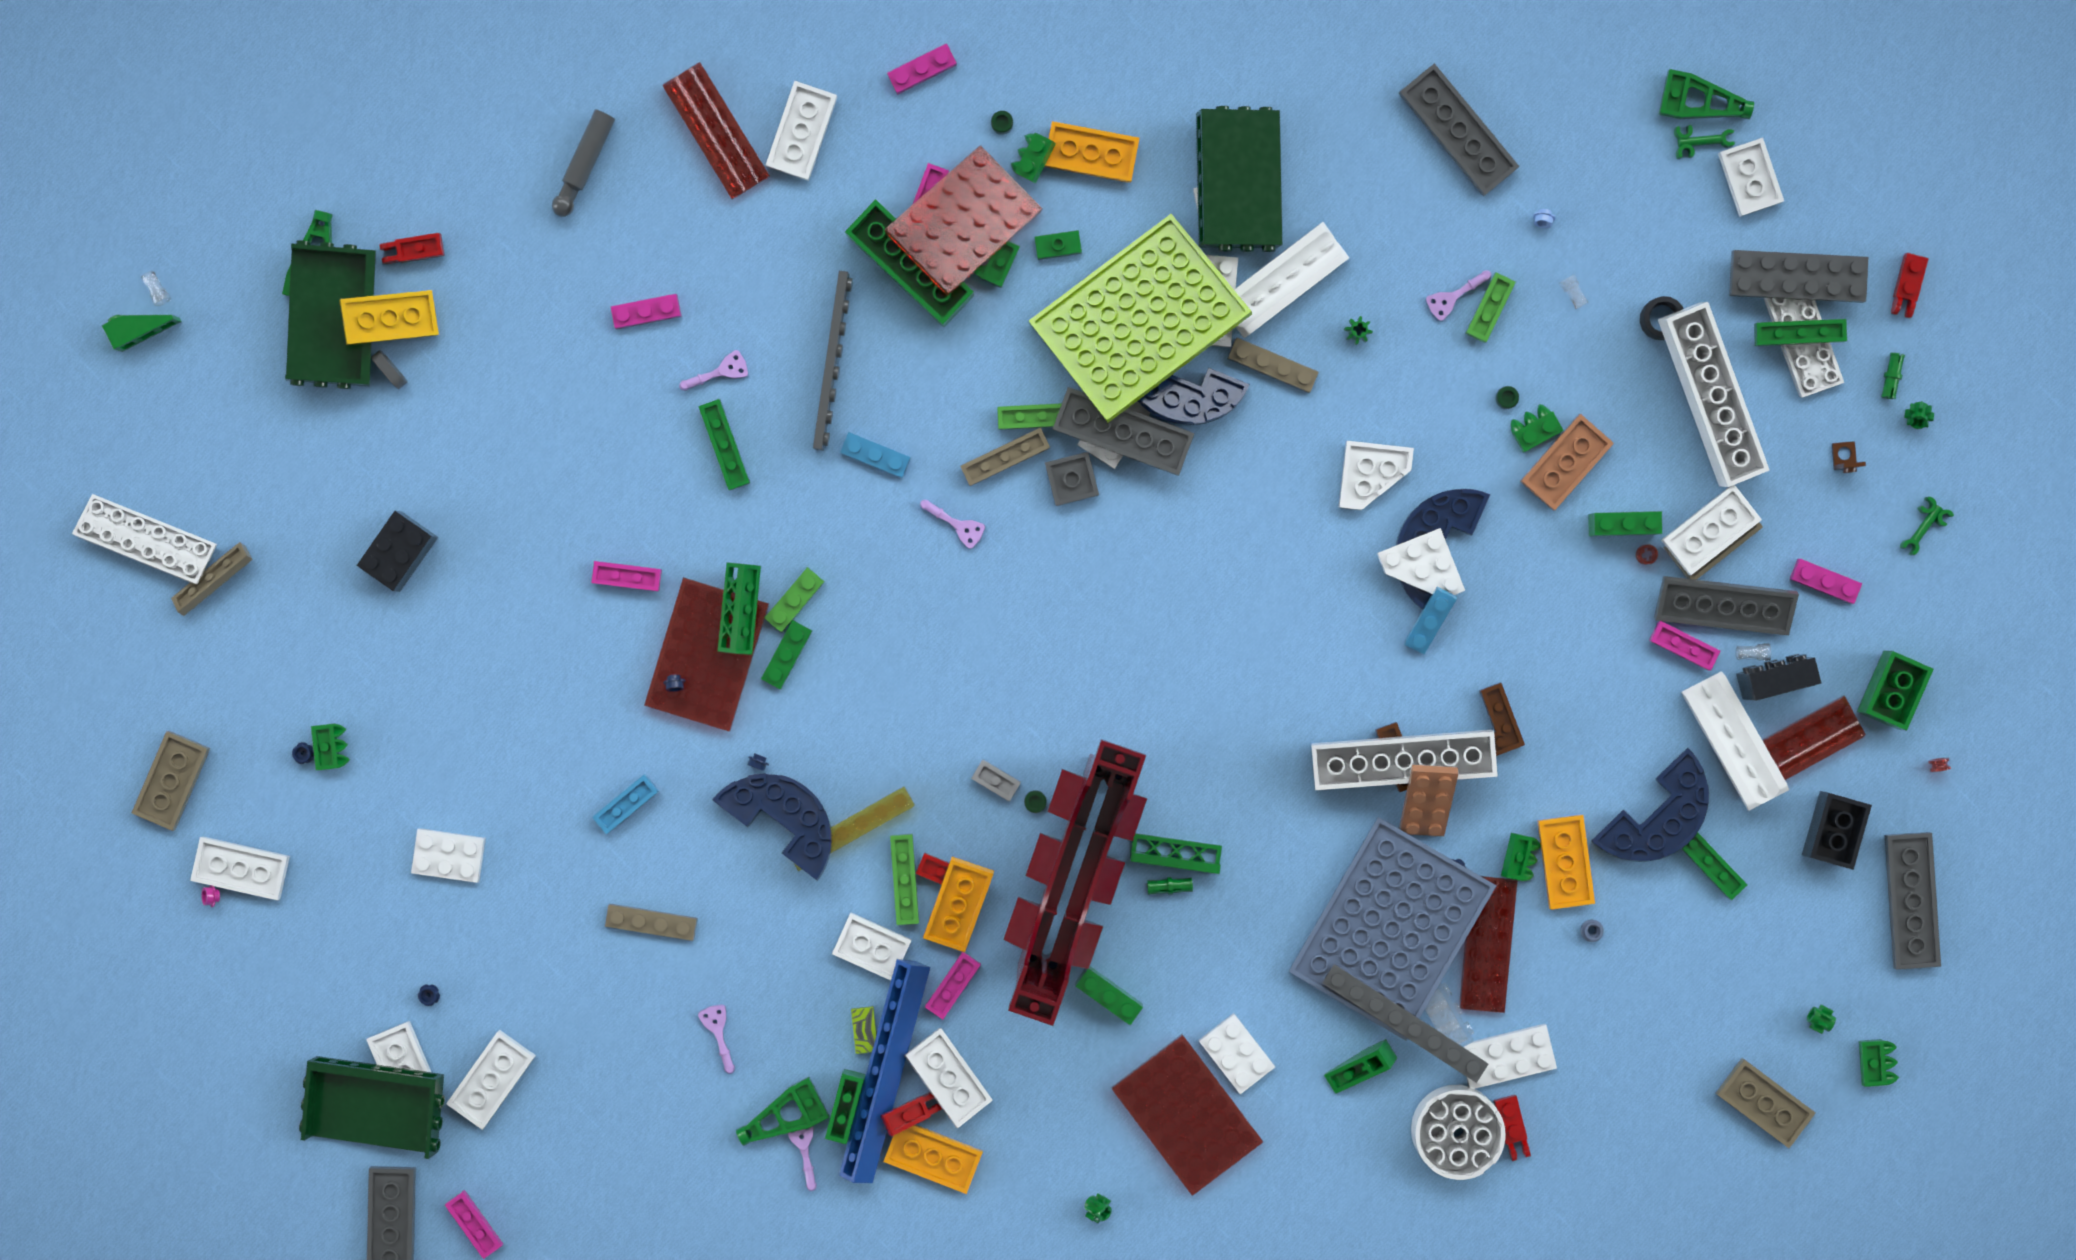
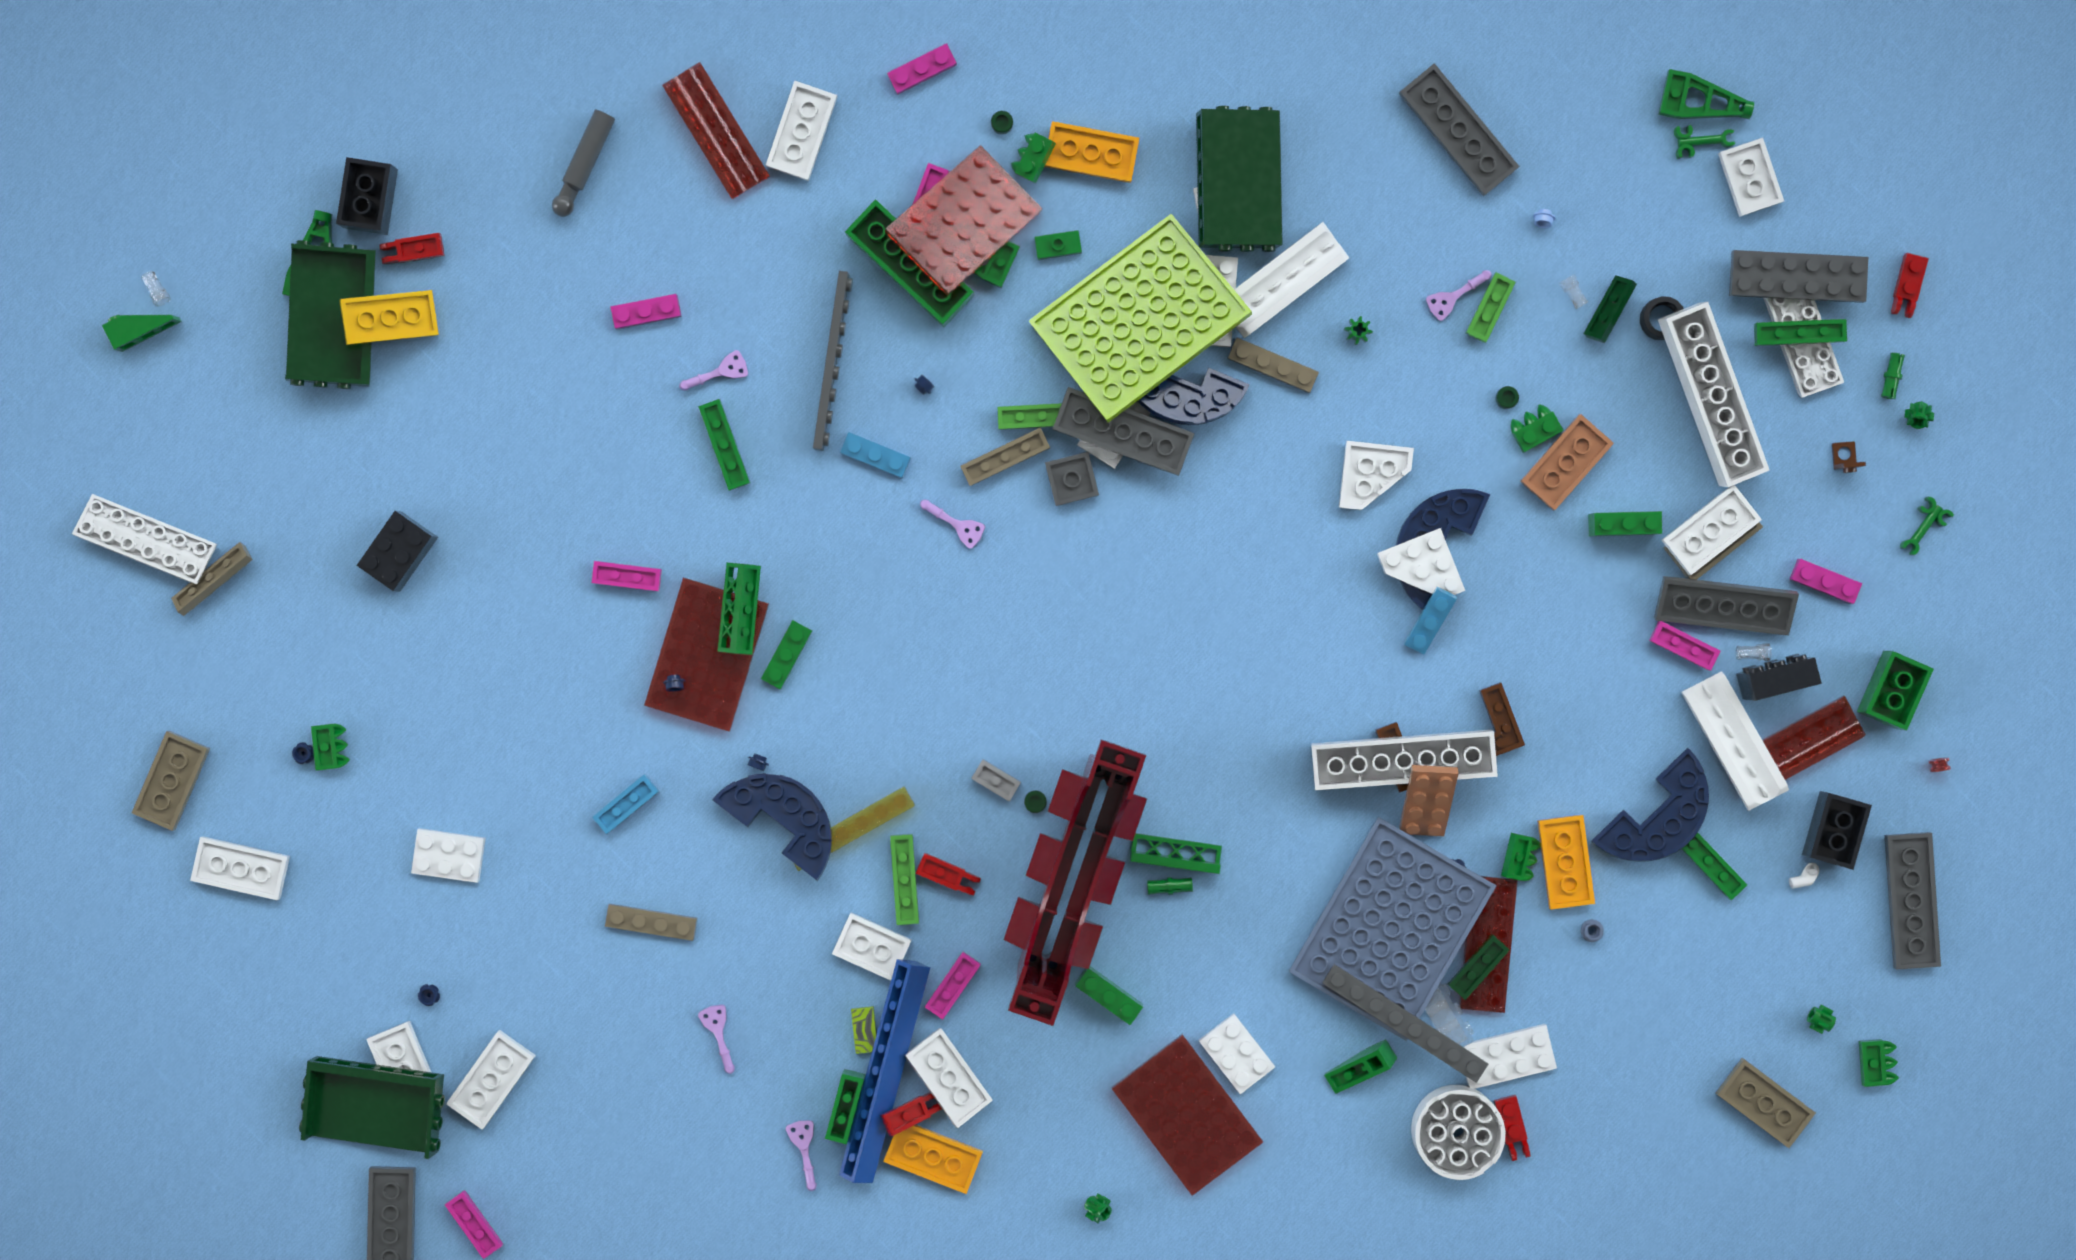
(210, 896): dark pink plate -> none
(367, 196): none -> black brick
(389, 369): dark grey beam -> none
(794, 599): bright green plate -> none
(809, 1103): green plate -> none
(923, 385): none -> dark blue plate
(958, 904): light orange plate -> none
(1478, 967): none -> dark green plate
(1610, 309): none -> dark green plate
(1652, 558): clear red bush -> none
(1806, 878): none -> white arm

